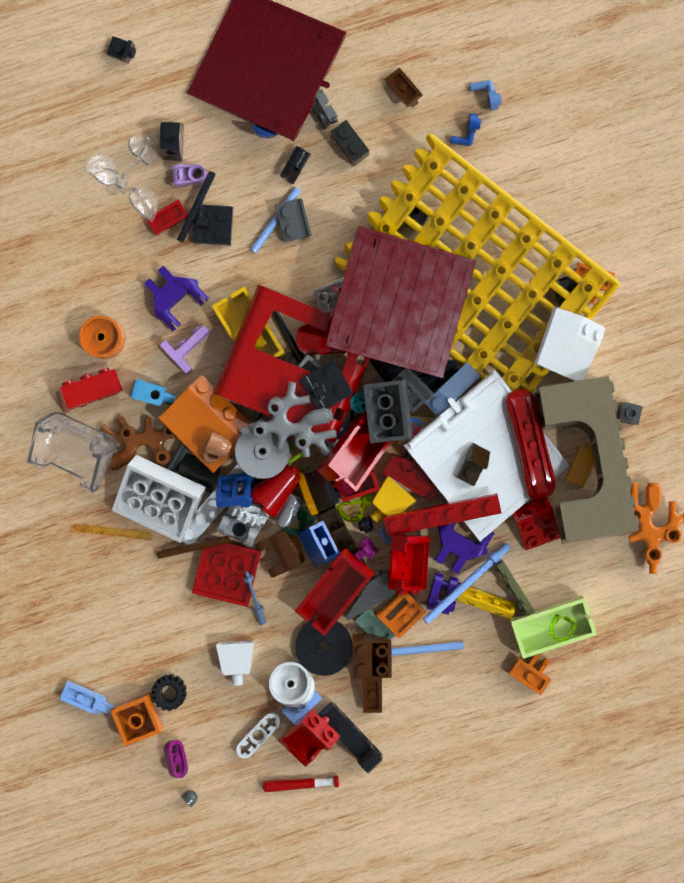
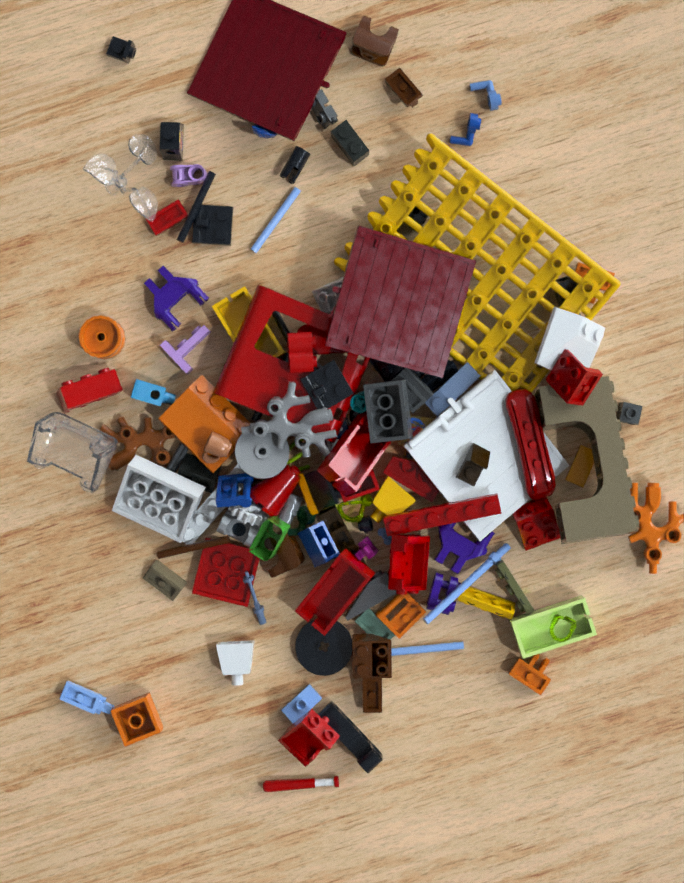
(112, 532): clear yellow bar -> none
(163, 702): black tyre -> none
(164, 580): none -> dark tan slope
(176, 758): magenta plate -> none
(189, 797): dark grey hinge -> none
(245, 741): white beam -> none
(260, 550): none -> bright green piece
(281, 680): white wheel -> none
(293, 220): dark grey plate -> none
(300, 352): none -> red brick
(373, 47): none -> reddish brown piece
(573, 379): none -> red bracket

